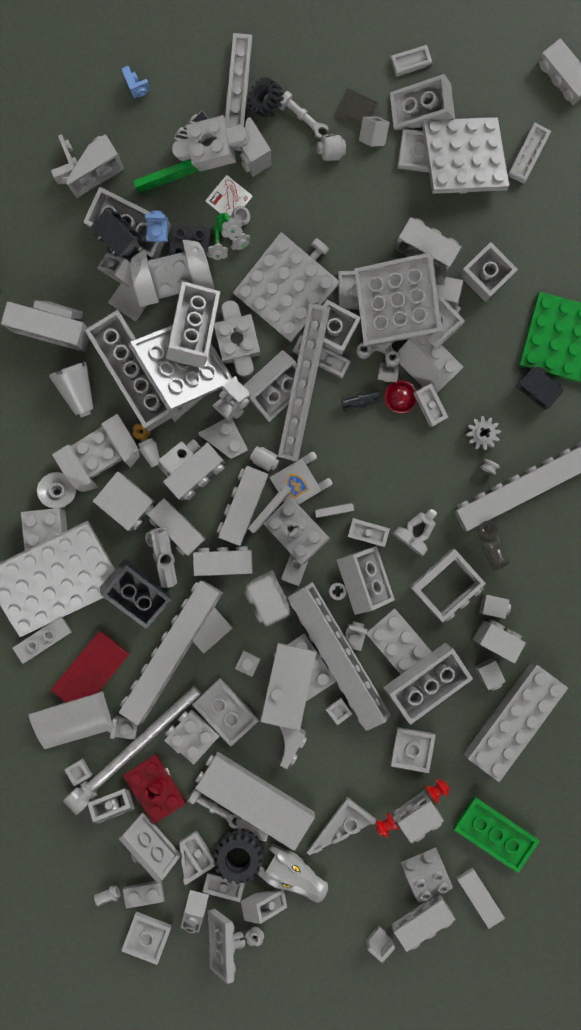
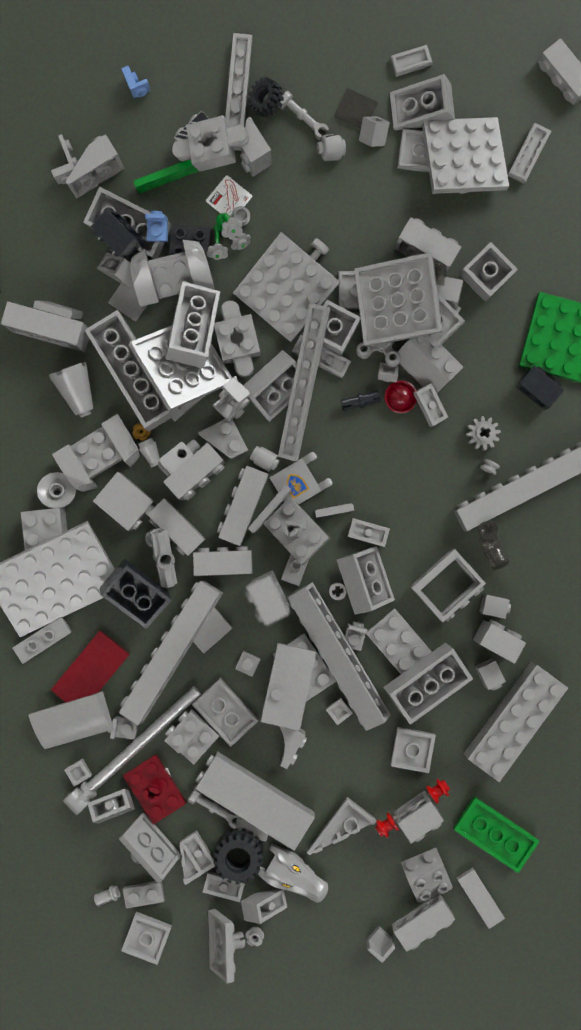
(194, 911): light grey slope -> none
(407, 536): light grey piece -> none

